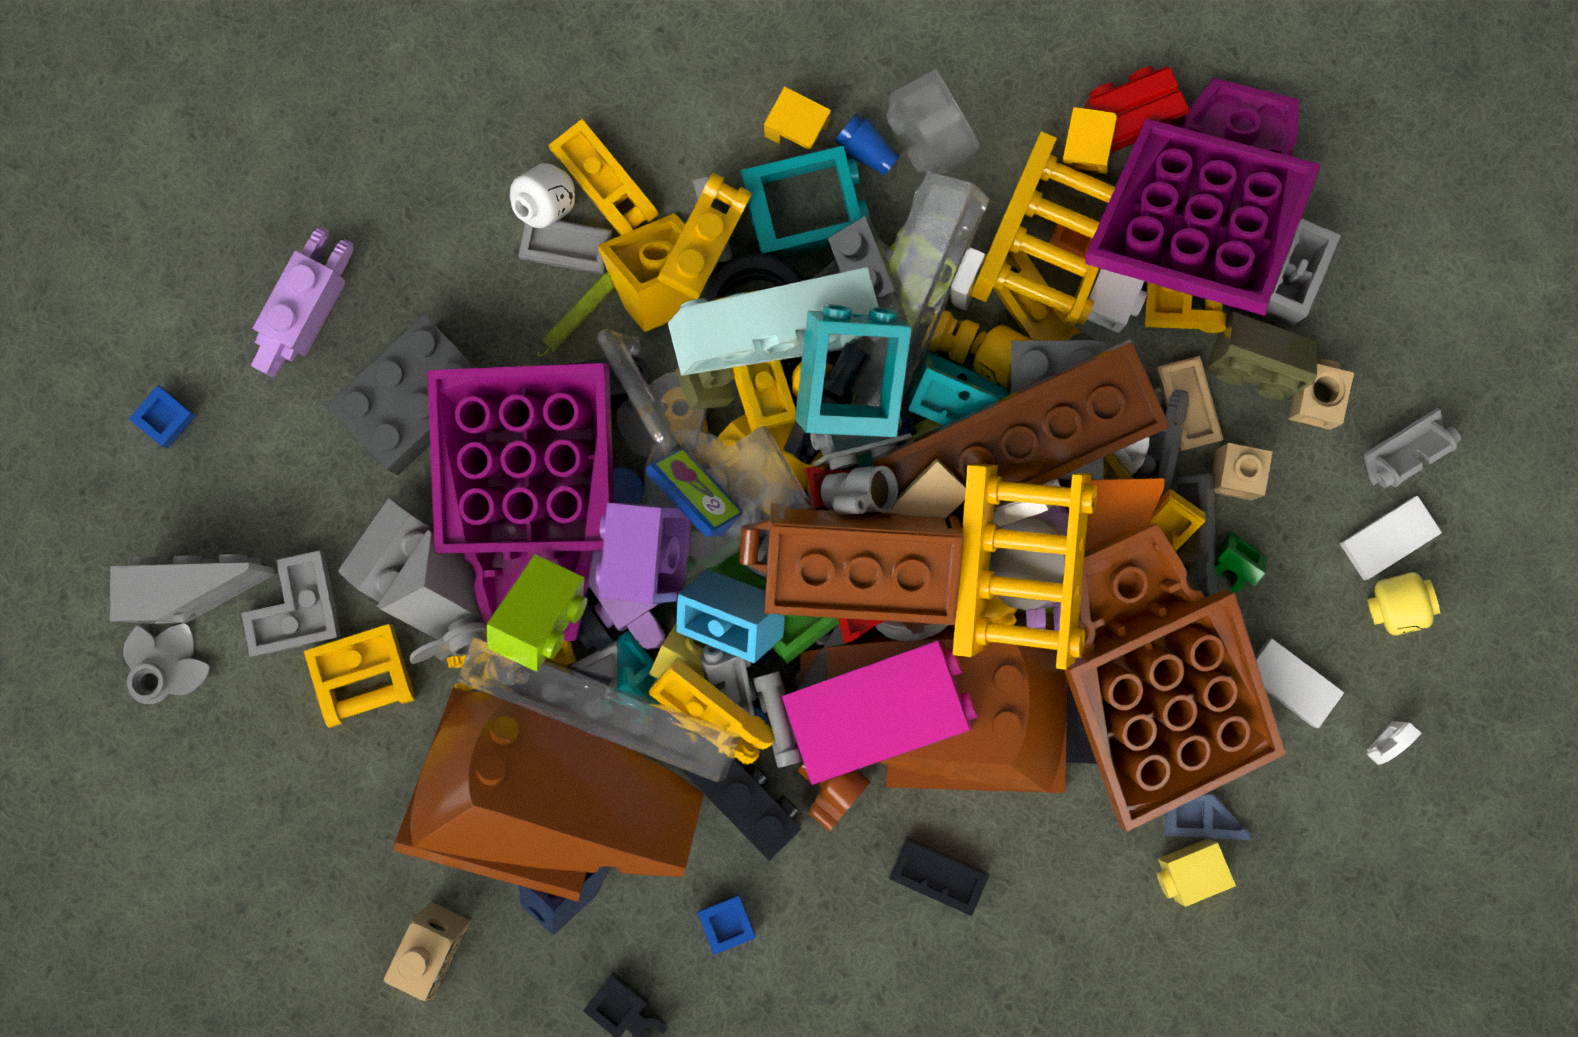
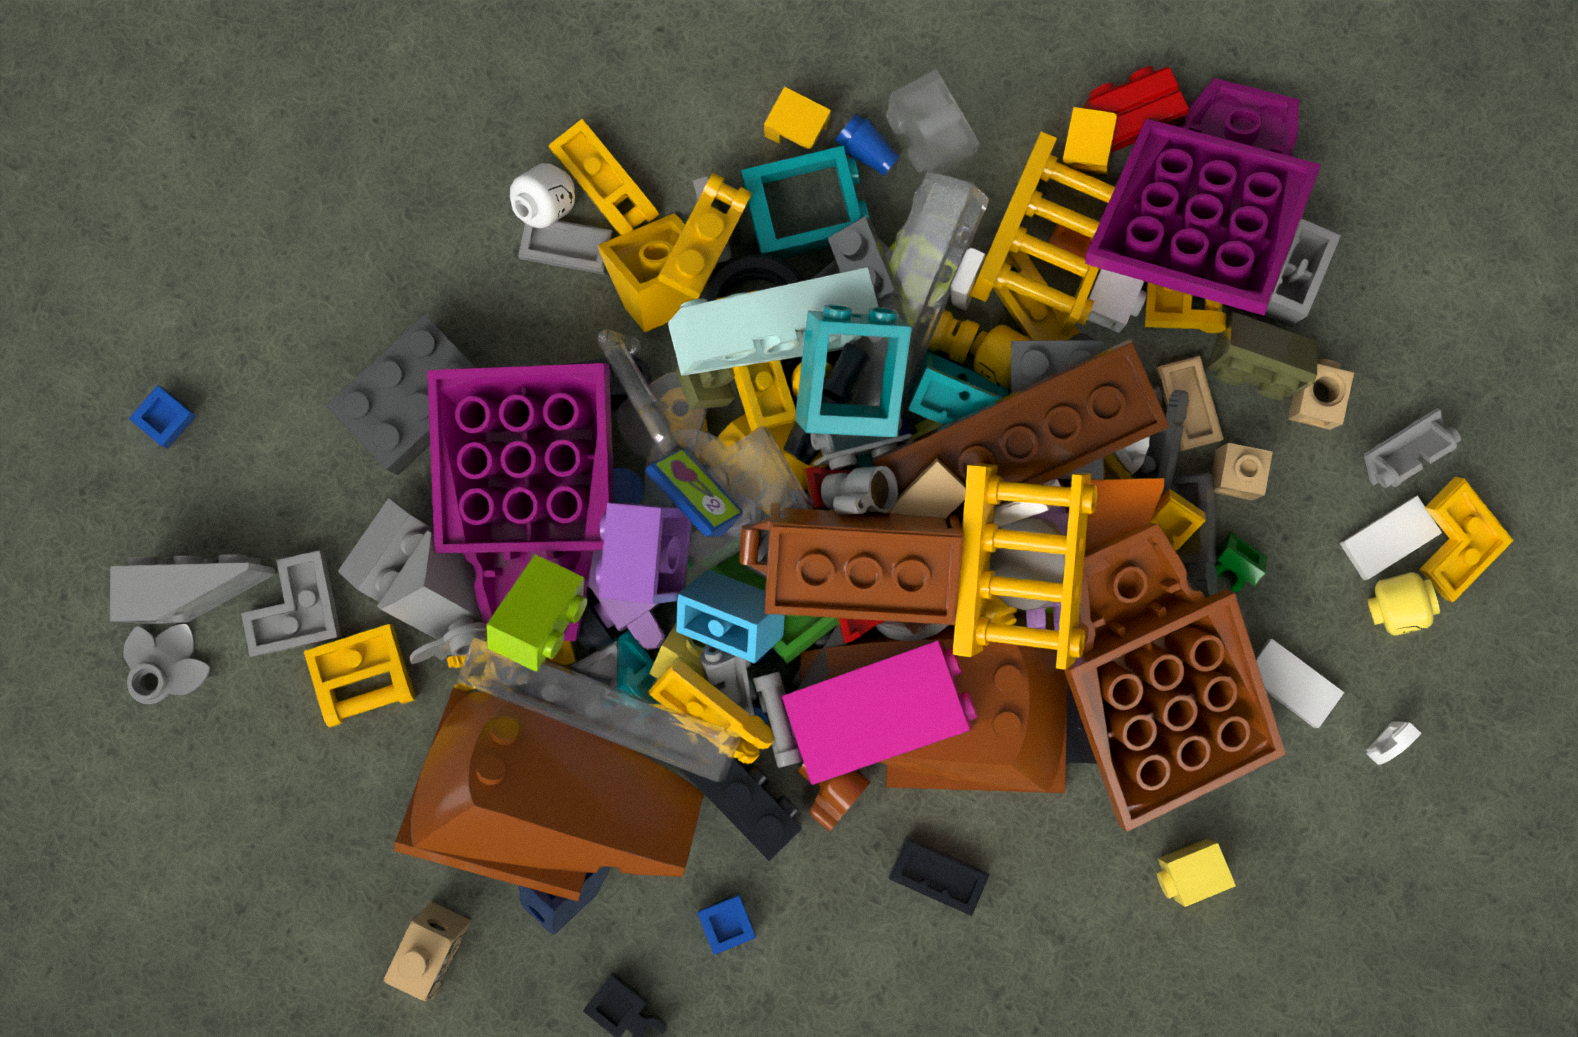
(300, 303): lavender hinge -> none
(578, 312): neon yellow piece -> none
(1204, 818): sand blue tile -> none
(1473, 539): none -> yellow tile

